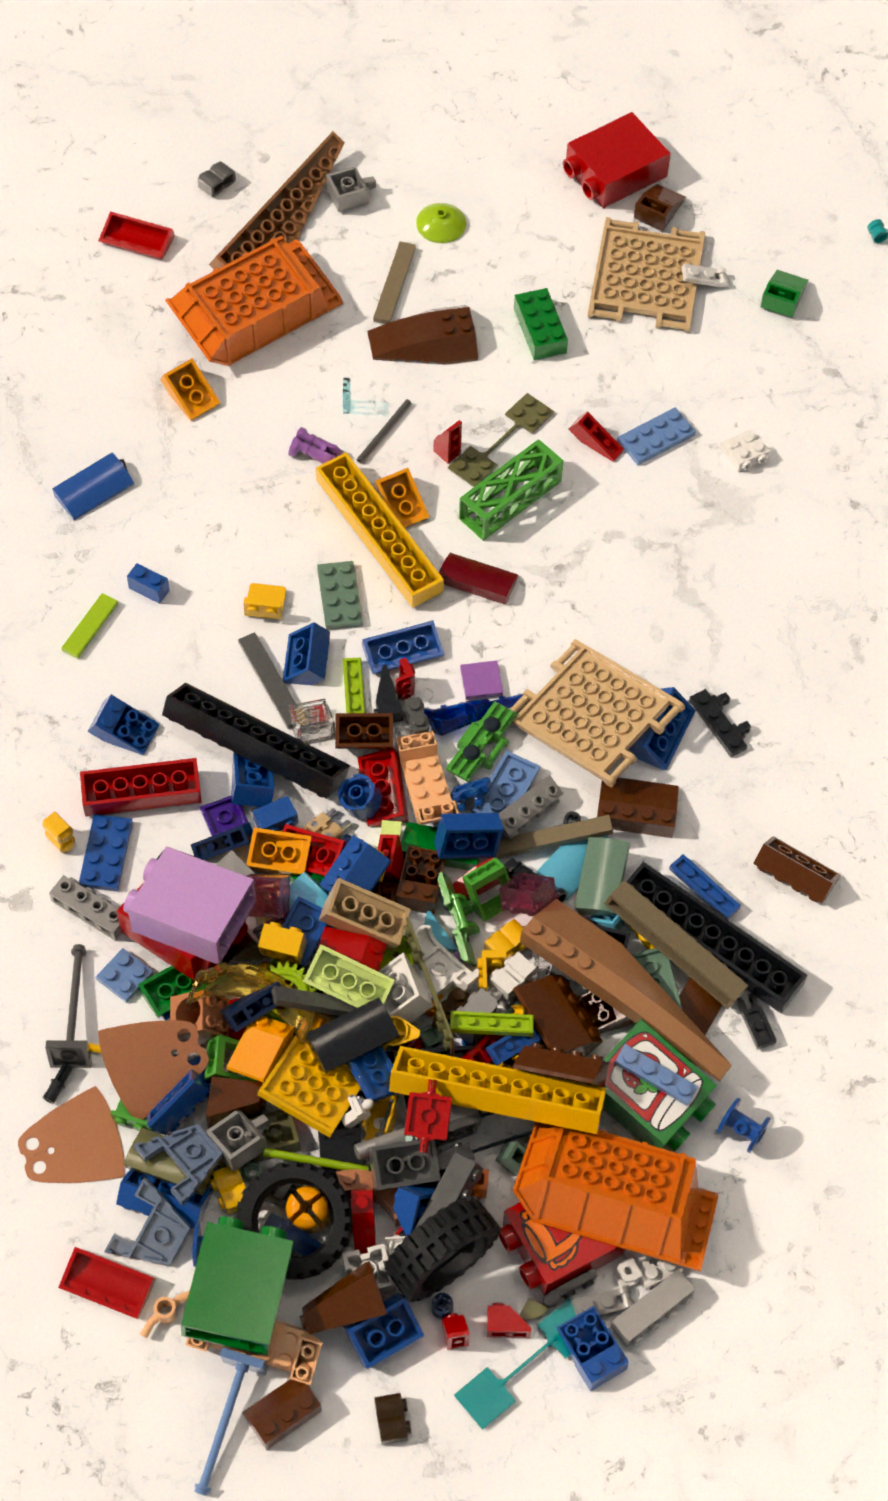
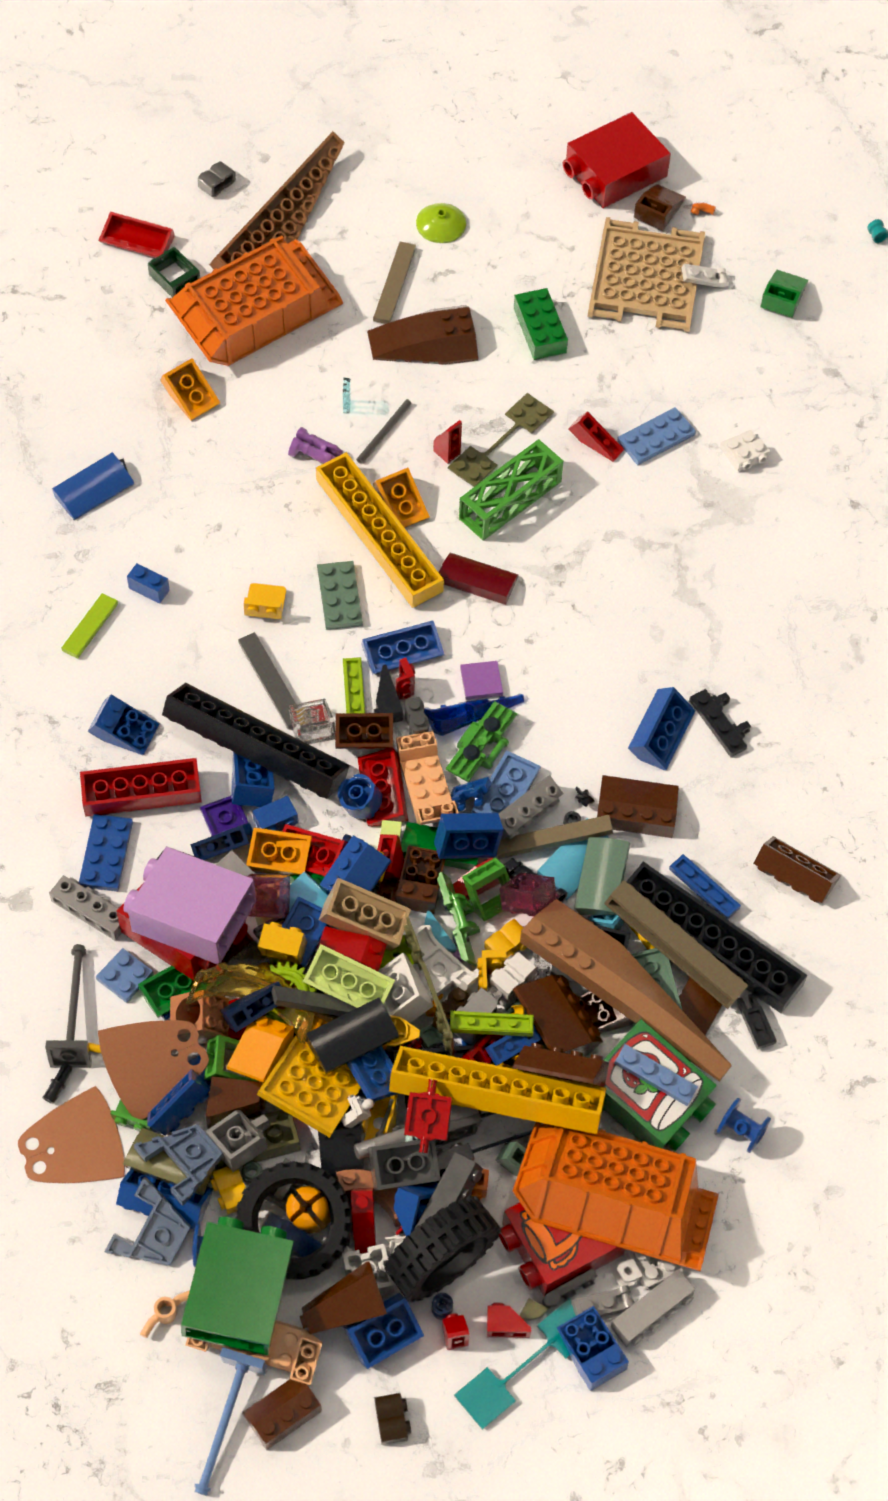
(59, 832): yellow brick -> none
(107, 1283): red slope -> none
(163, 261): none -> dark green window
(278, 1154): lime piece -> none
(306, 655): blue slope -> none
(323, 825): tan piece -> none
(349, 188): light grey hinge -> none
(583, 797): none -> black plant
(594, 711): tan plate -> none
(696, 207): none -> orange arm

